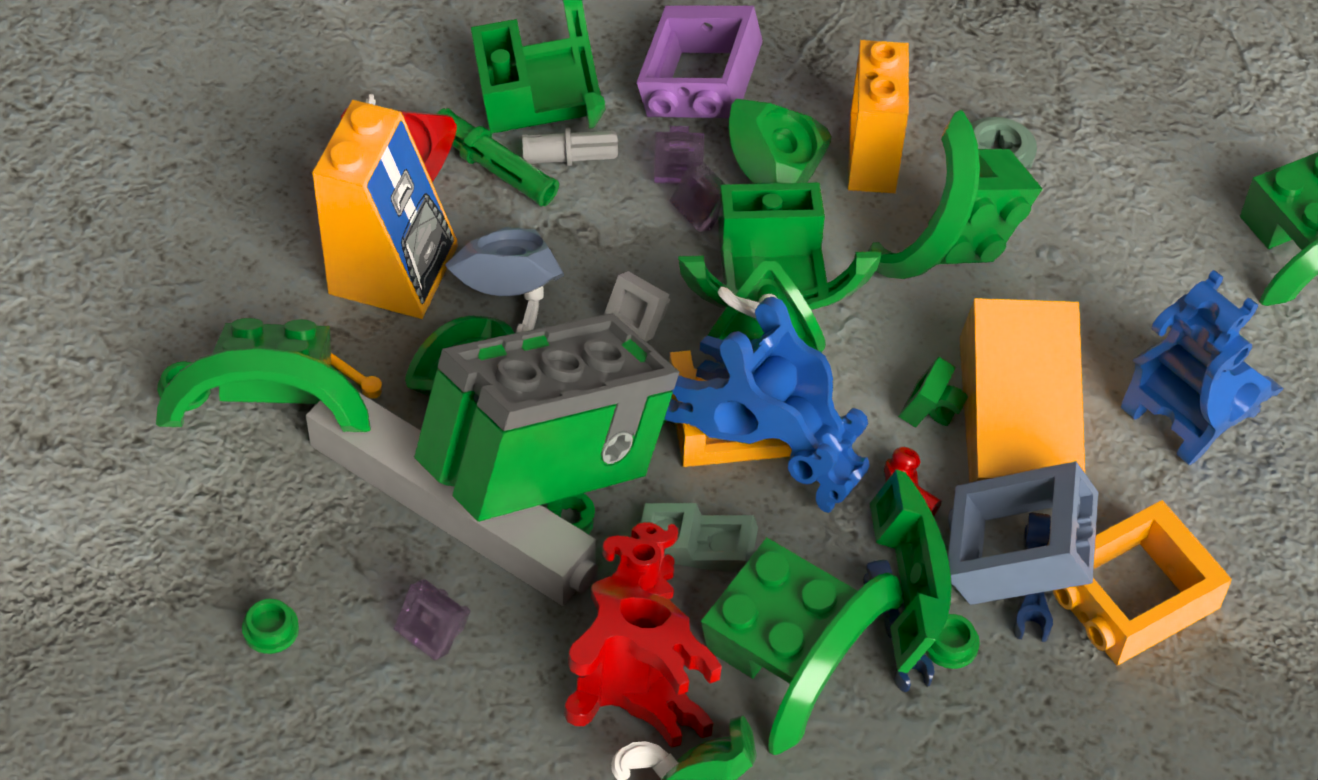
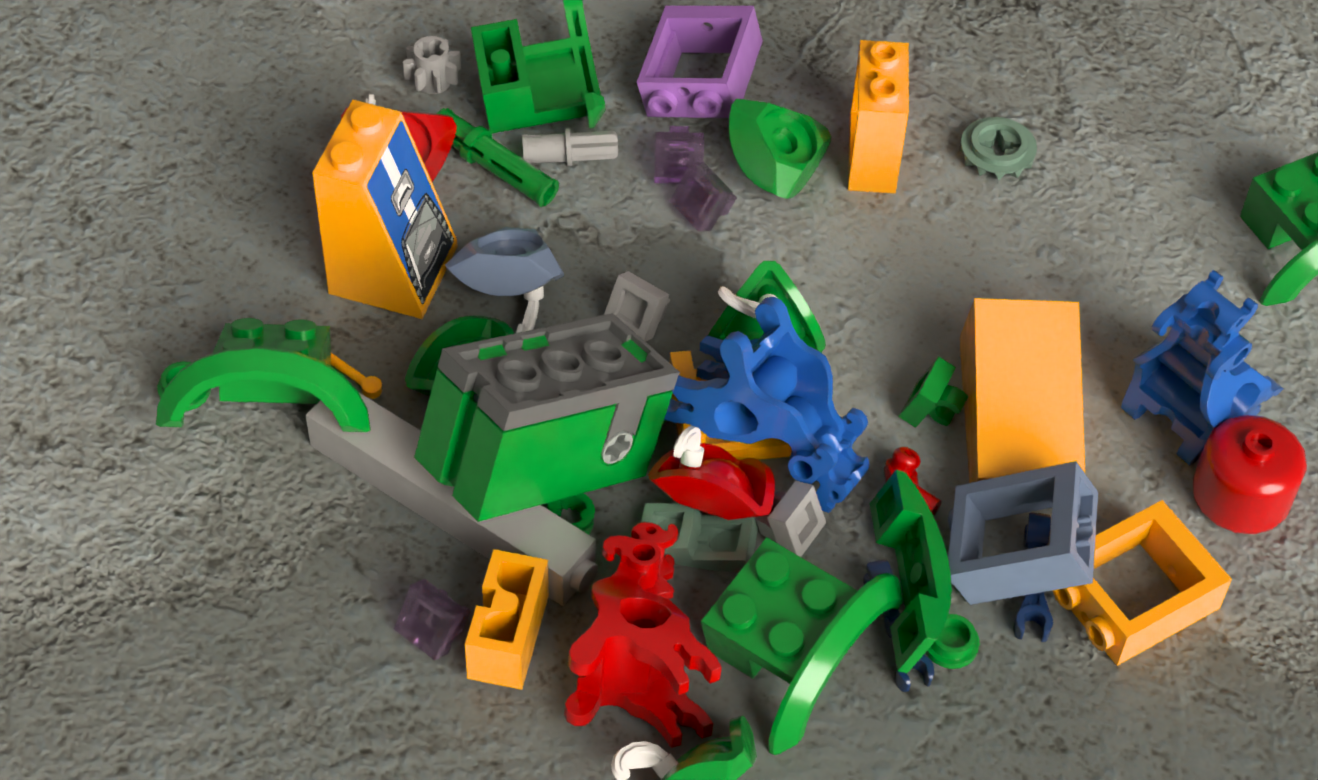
(270, 626): green plate -> none
(432, 65): none -> light grey gear
(509, 621): none -> light orange brick
(713, 479): none -> red hat
(781, 226): green piece -> none
(794, 518): none -> light grey tile
(979, 208): green piece -> none
(1249, 474): none -> red head

